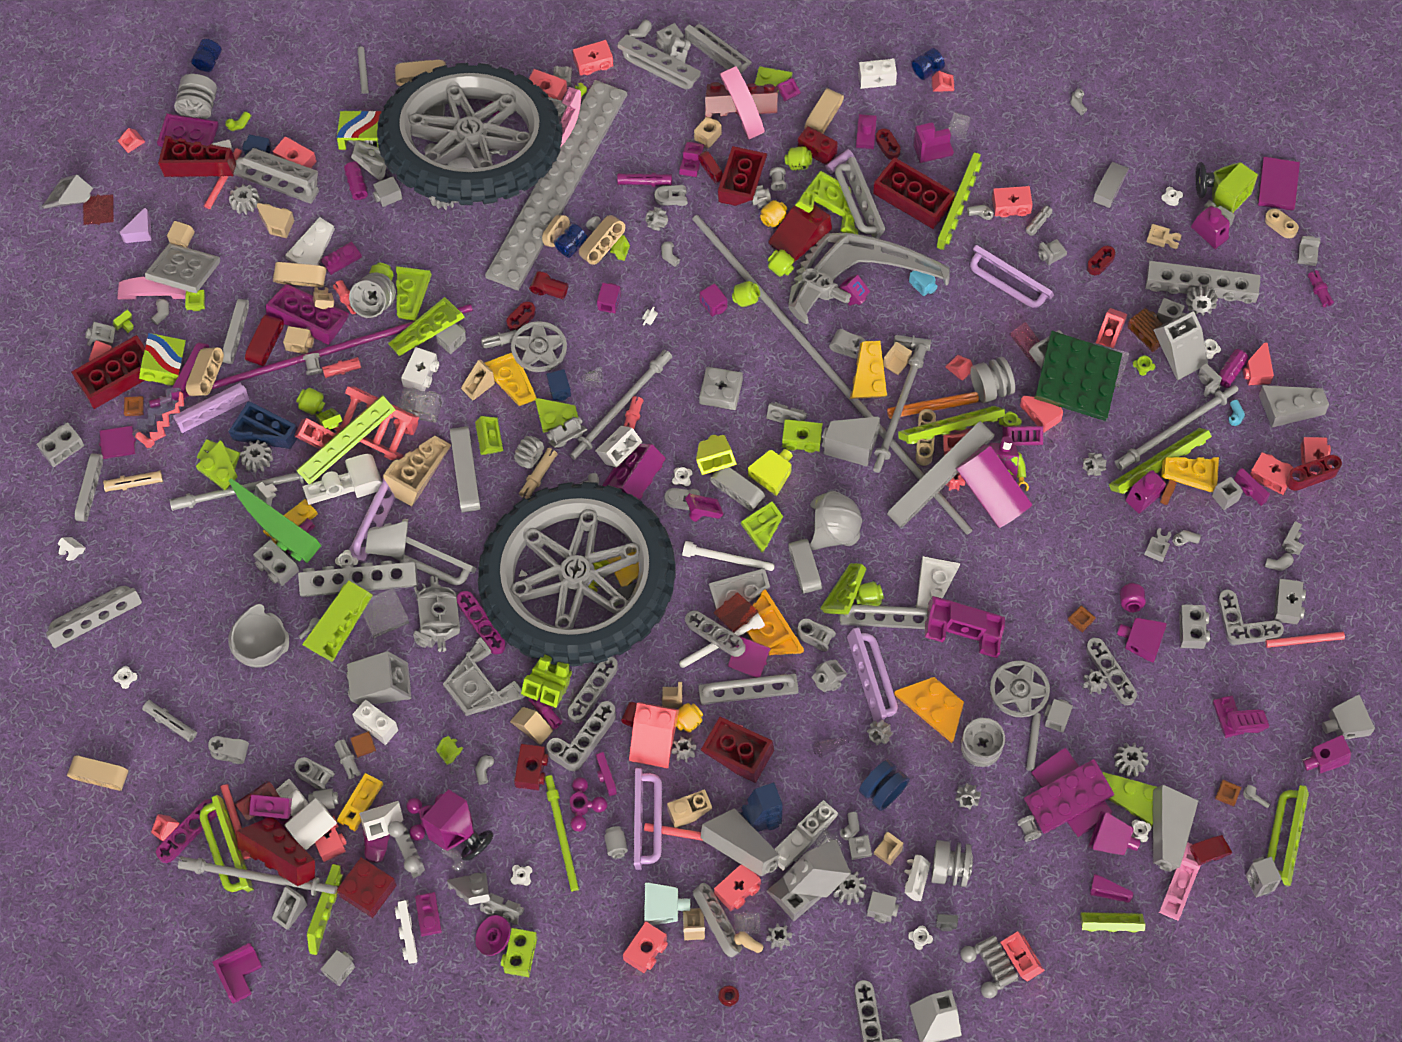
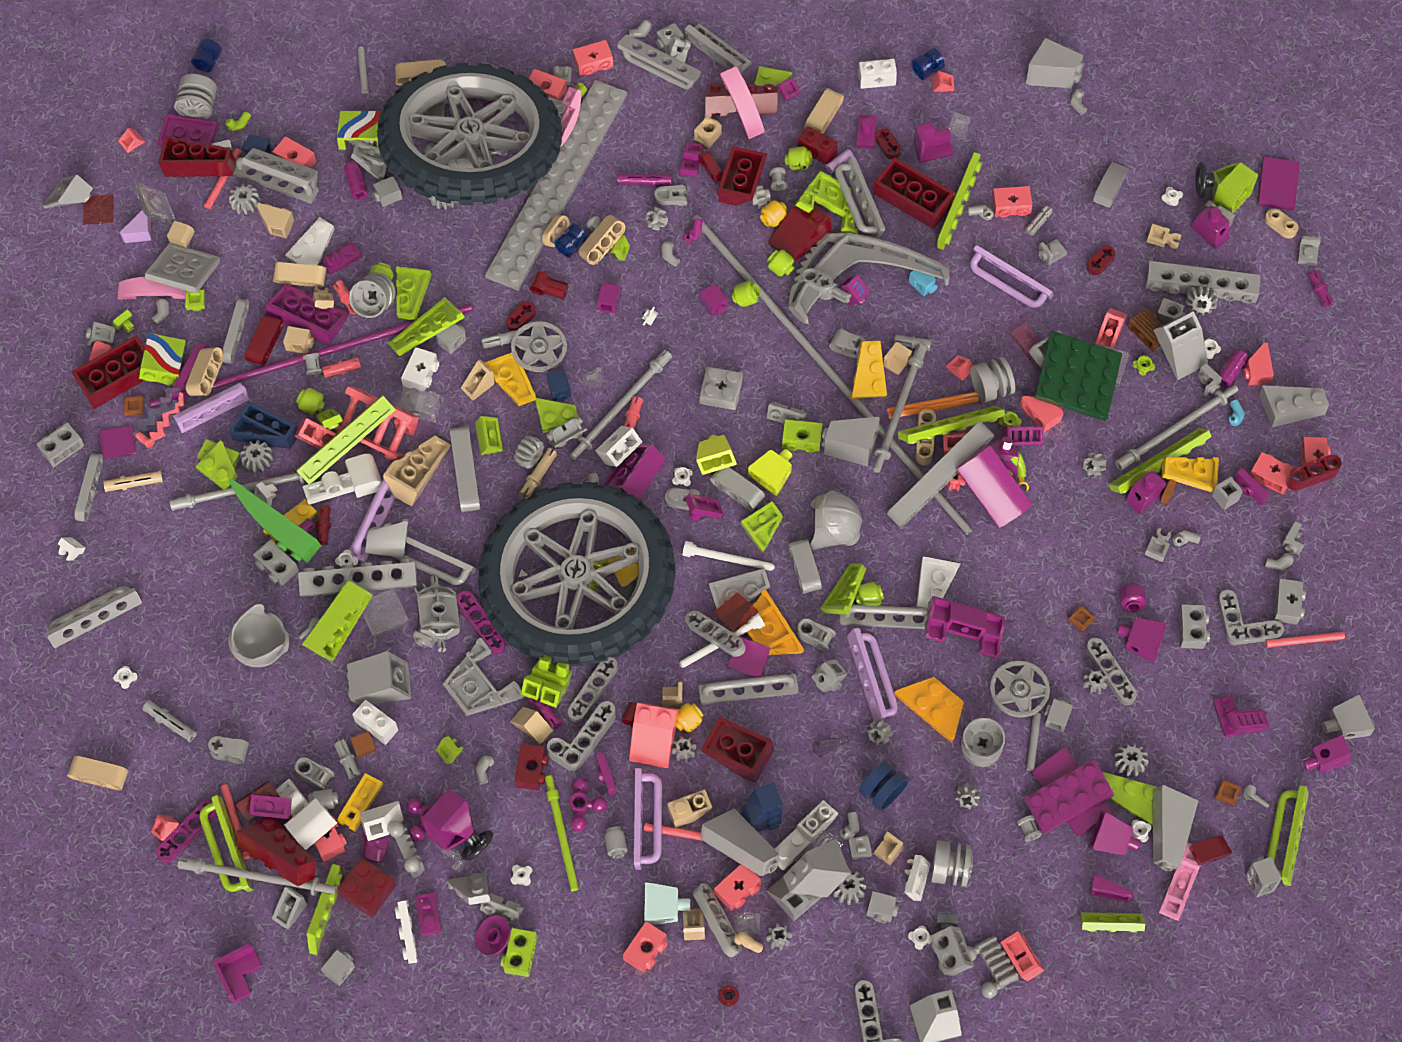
(154, 203): none -> clear plate
(323, 524): none -> dark red pin
(694, 233): none -> magenta arm
(955, 948): none -> light grey brick
(1055, 66): none -> light grey slope

